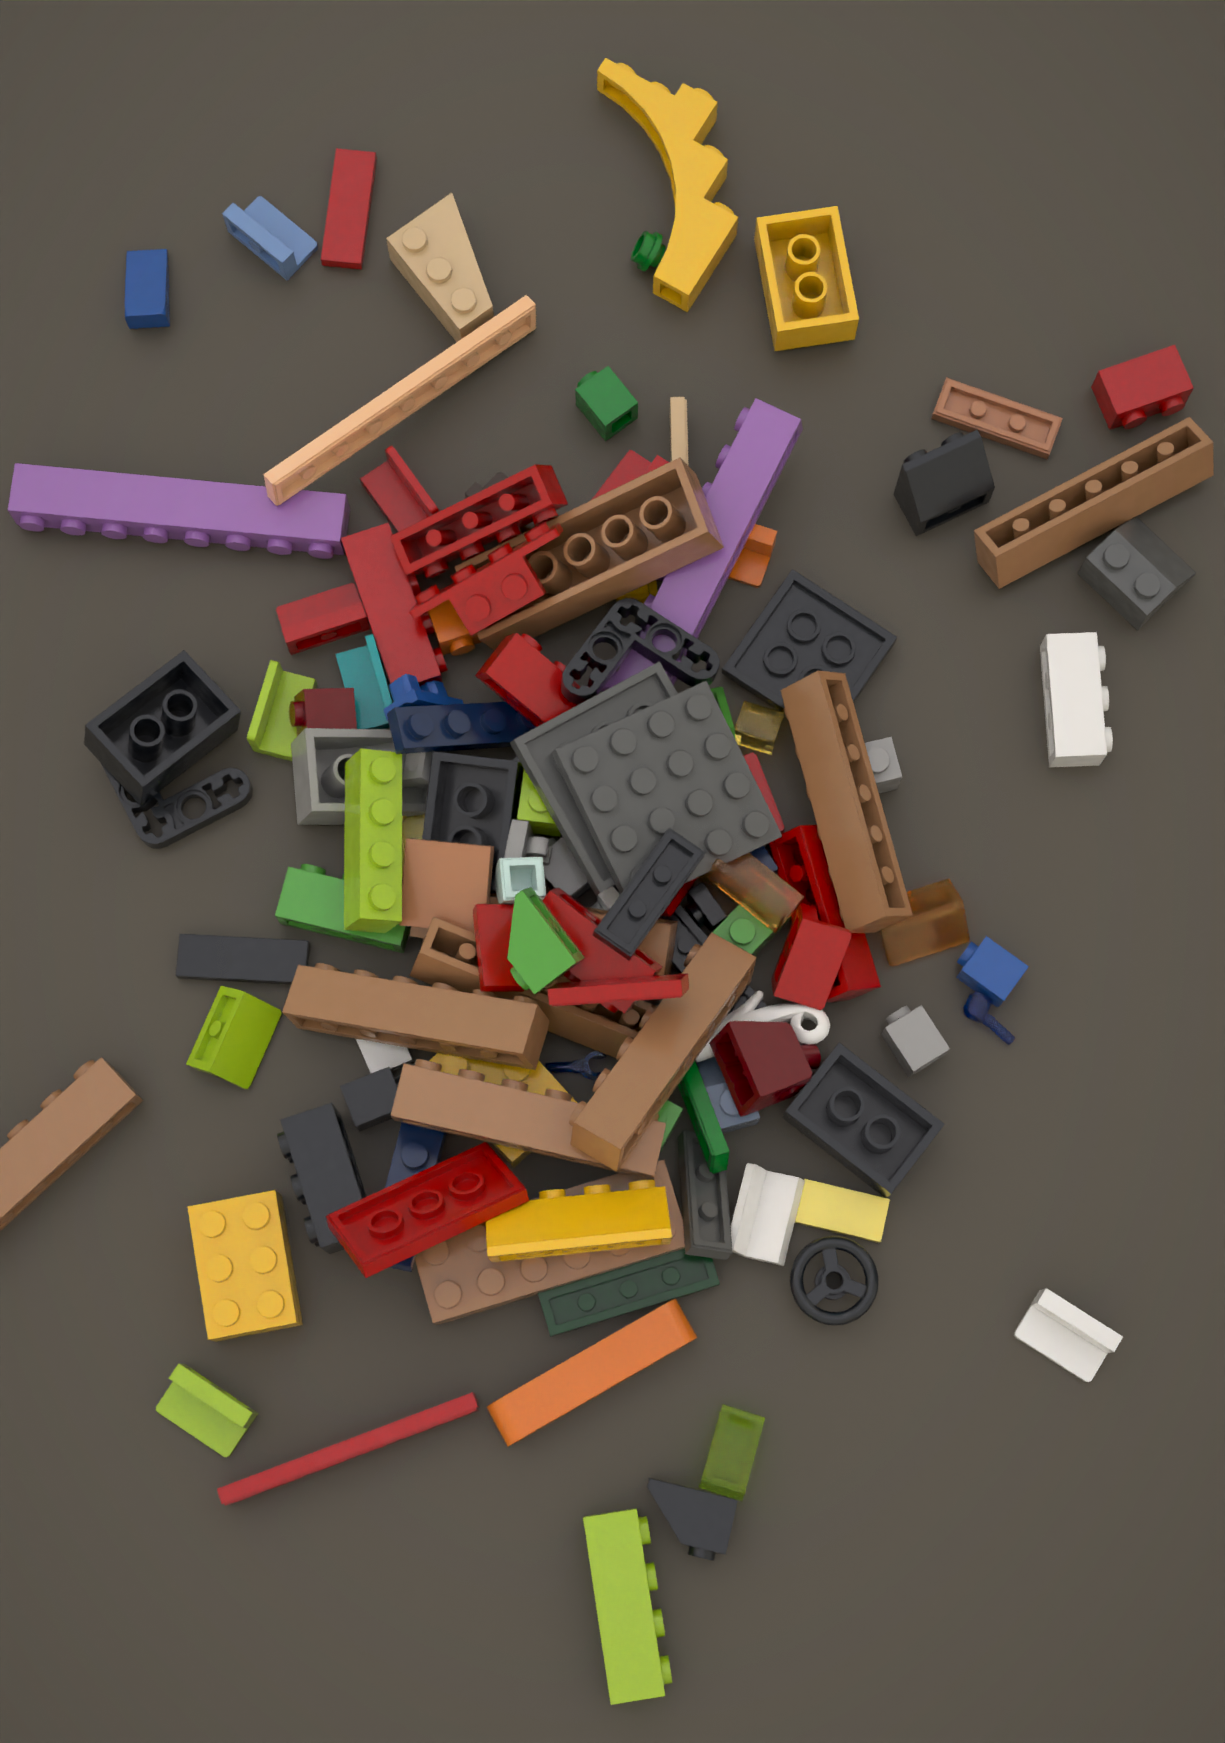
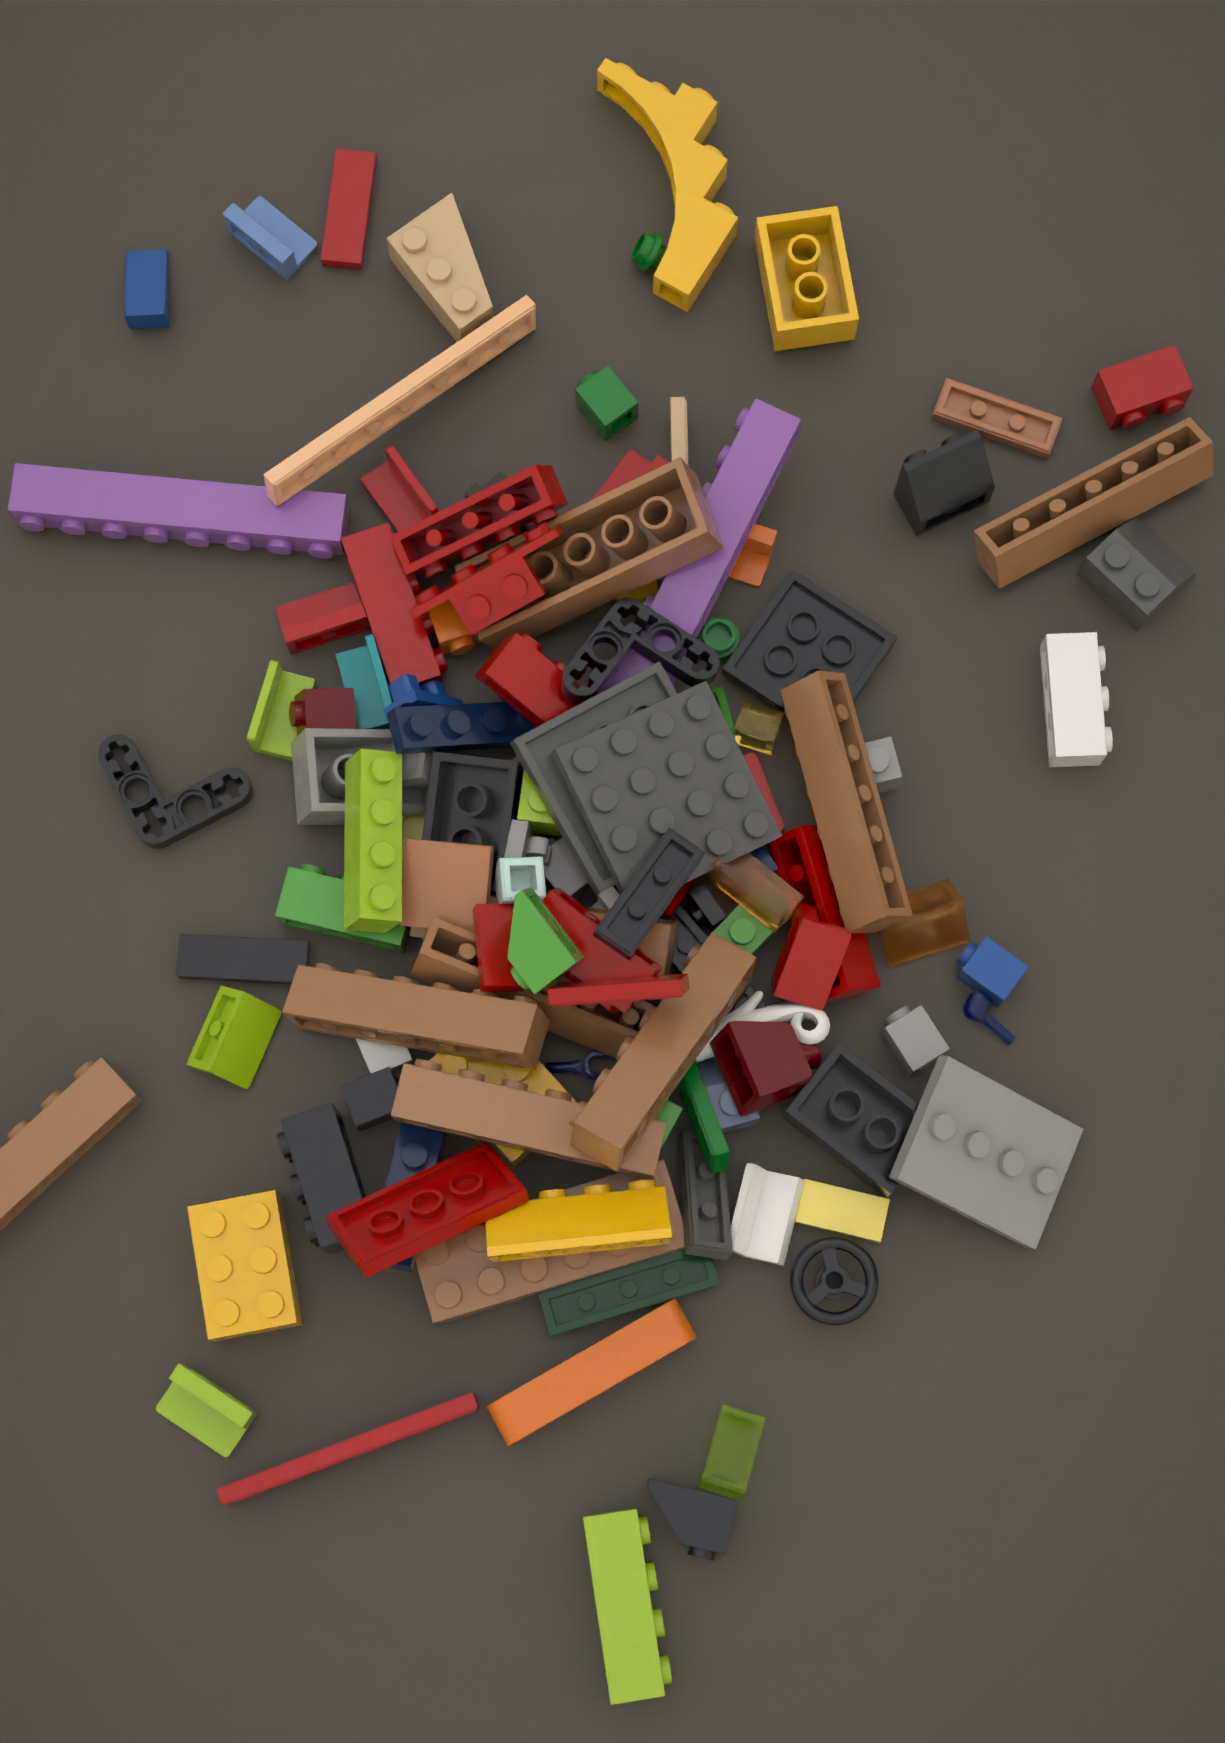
(162, 727): black brick -> none
(720, 636): none -> green plate
(986, 1152): none -> light grey plate
(1066, 1335): white panel -> none

